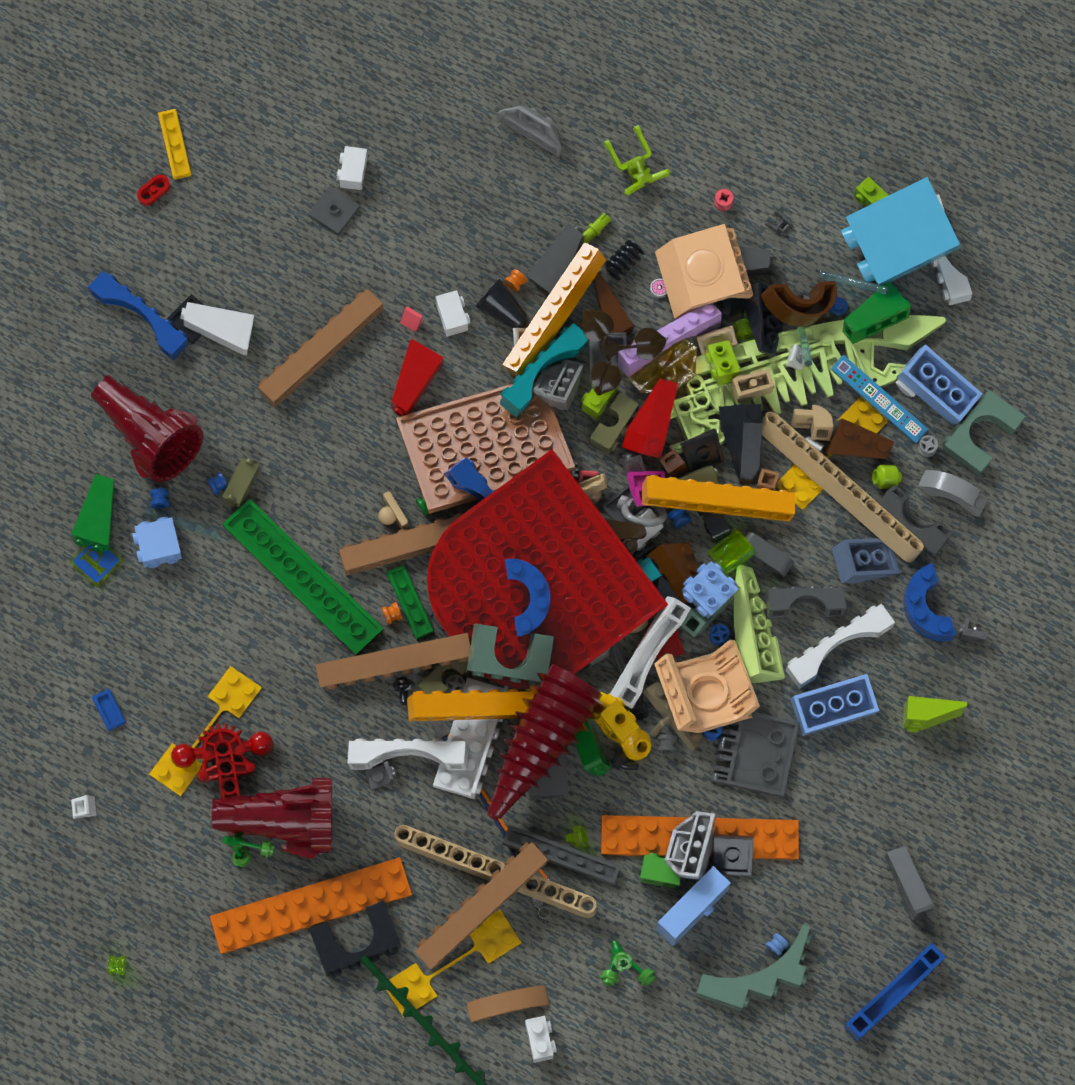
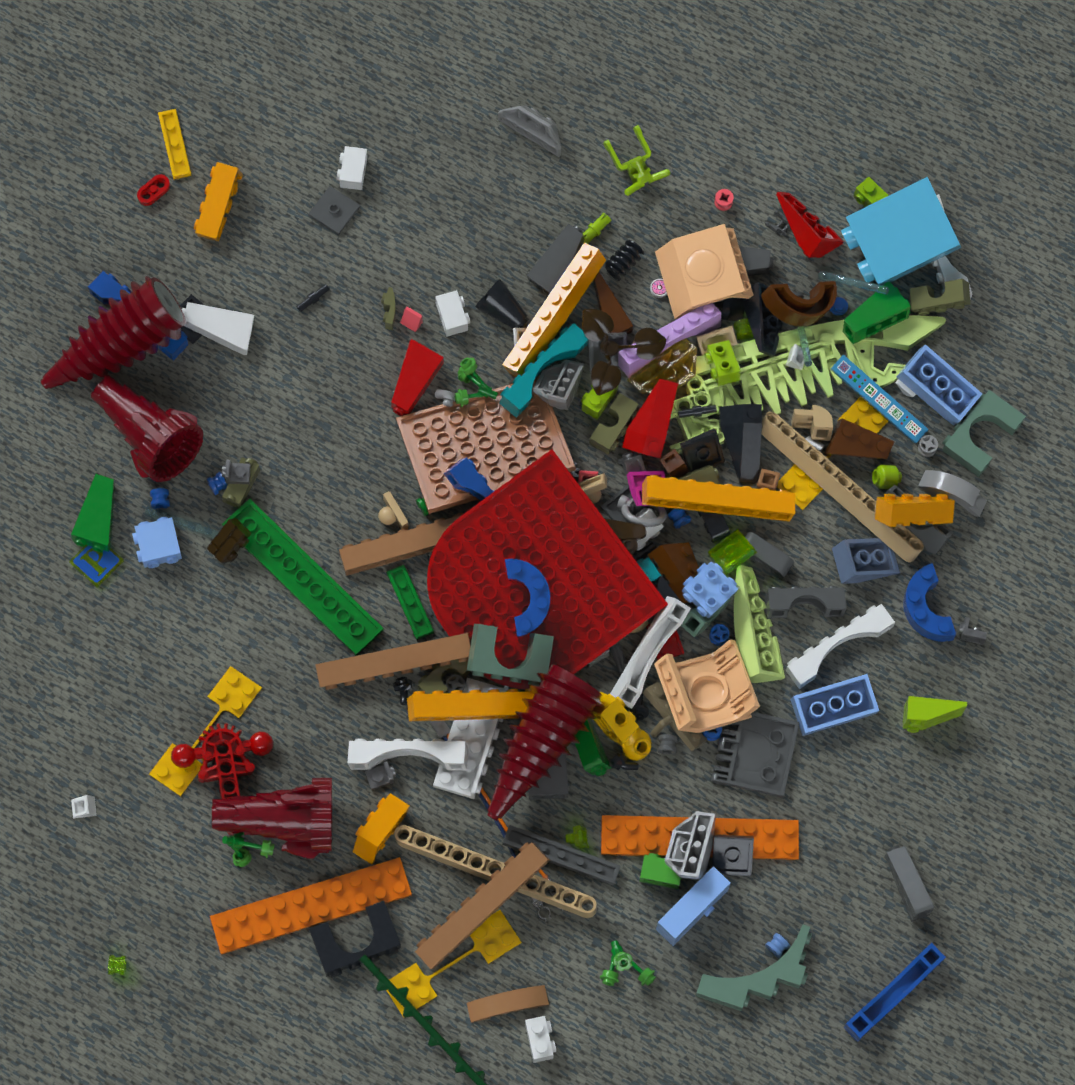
(108, 709): blue tile -> none
(120, 334): none -> dark red cone
(217, 201): none -> light orange wedge
(229, 541): none -> dark brown brick
(236, 473): none -> flat silver bracket
(313, 297): none -> black bar
(320, 348): medium nougat brick -> none
(379, 827): none -> light orange wedge
(388, 302): none -> olive slope
(392, 613): orange wheel -> none
(447, 396): none -> light grey arm
(466, 374): none -> plant
(515, 280): orange wheel -> none
(697, 411): none -> black bar
(752, 385): tan brick -> none
(809, 234): none -> red wedge
(914, 510): none -> light orange wedge
(955, 296): none -> olive arch

